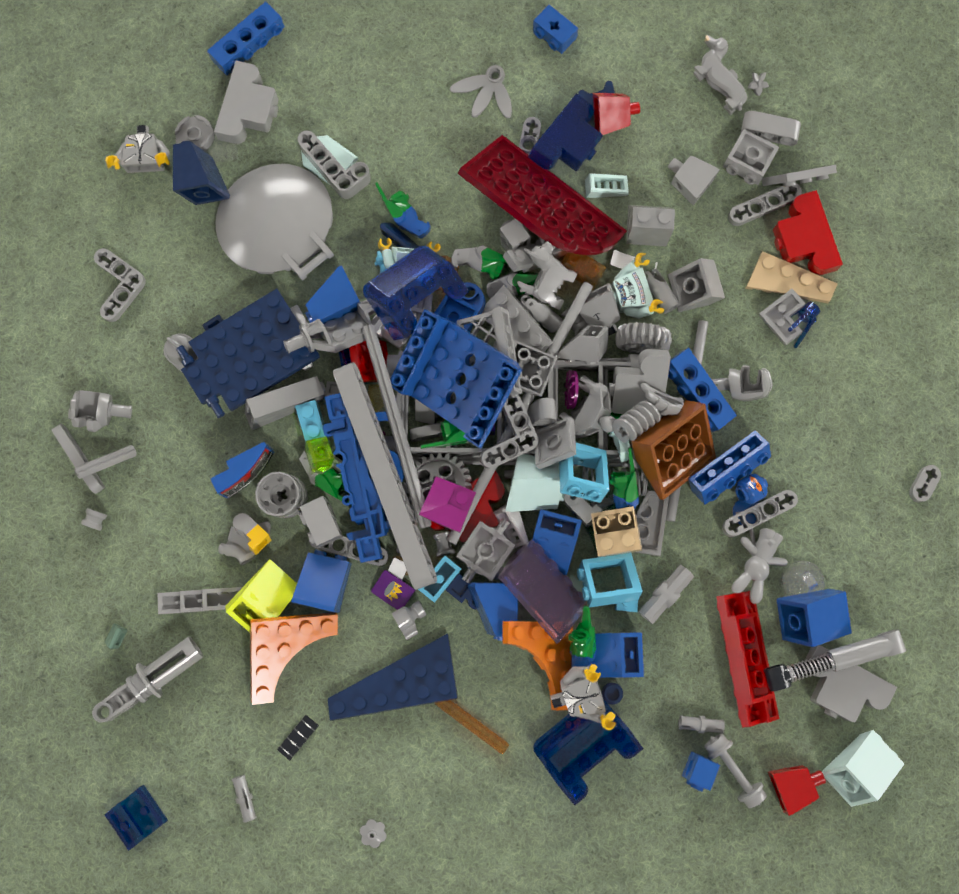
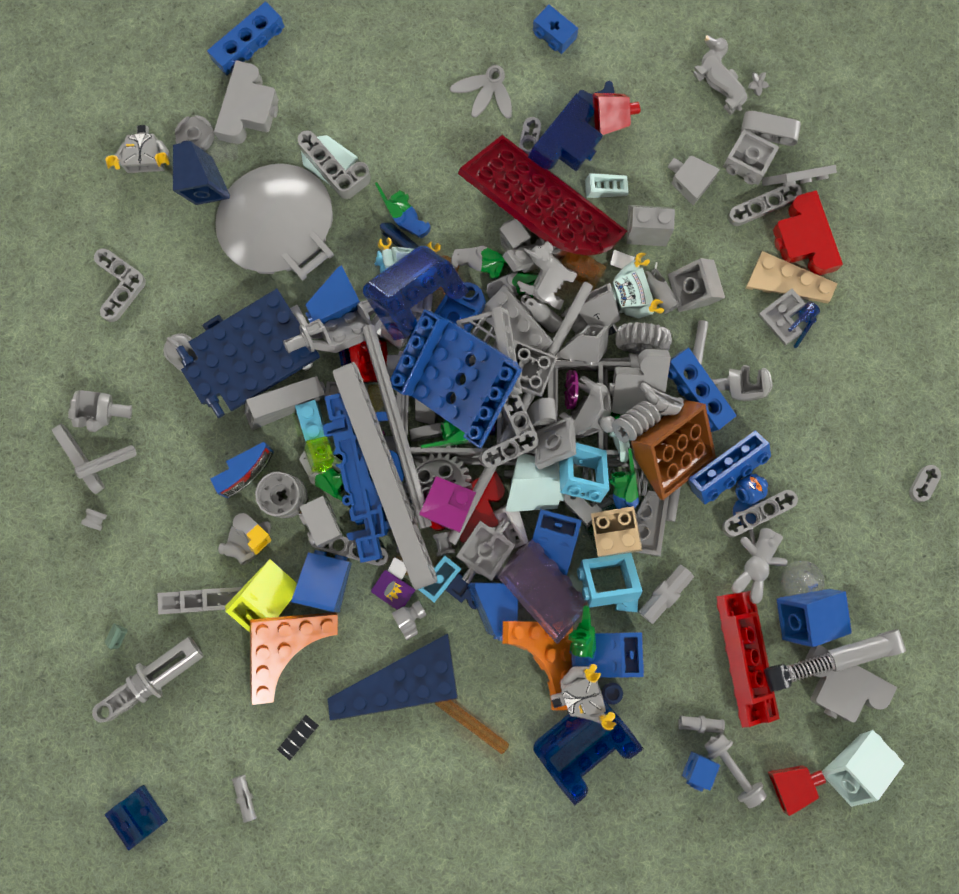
(375, 828): light grey plant -> none

